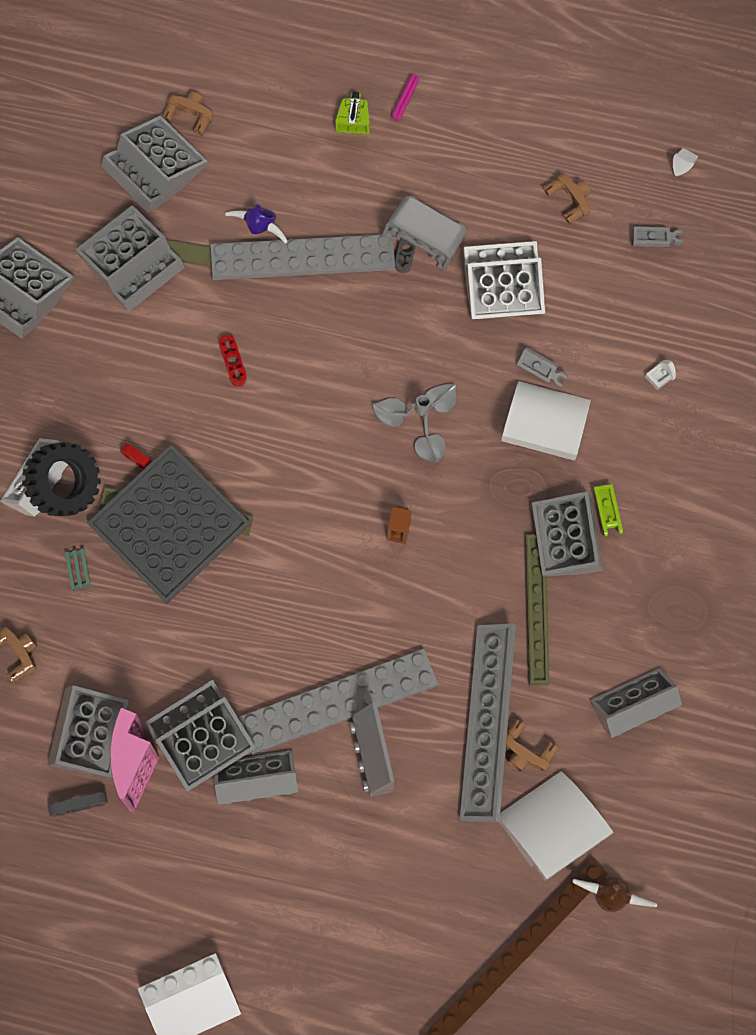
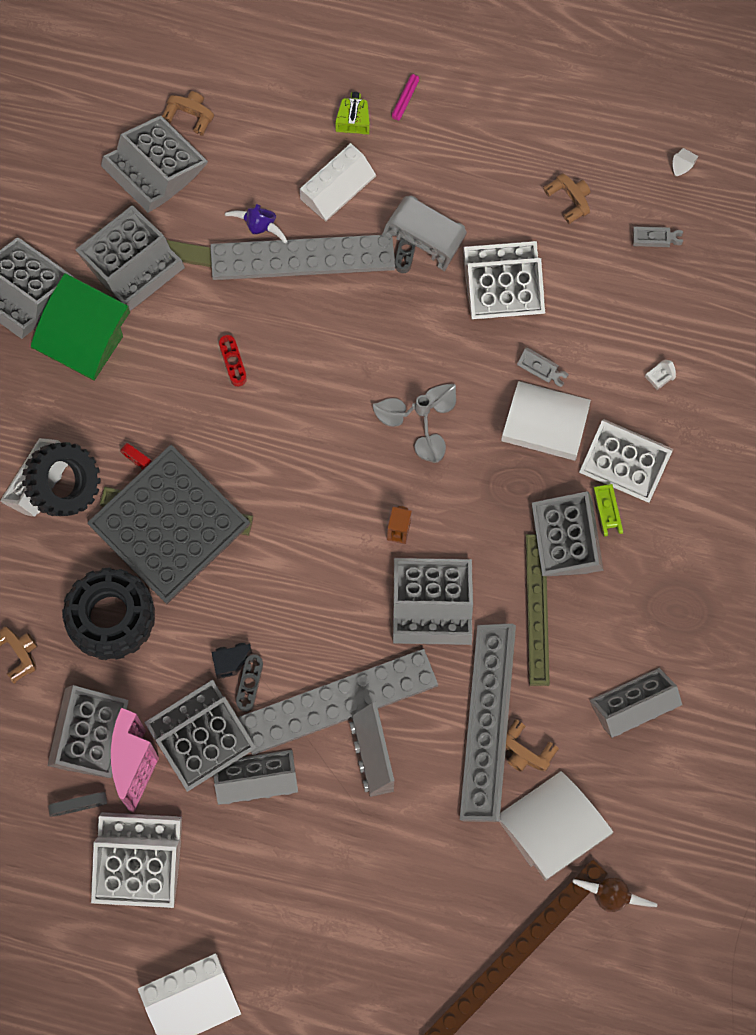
(75, 554): sand green tile -> none
(80, 327): none -> green slope
(121, 638): none -> black tyre
(136, 860): none -> white slope
(231, 660): none -> black slope
(258, 670): none -> dark grey beam
(337, 182): none -> white slope
(432, 601): none -> light grey slope
(626, 460): none -> white slope

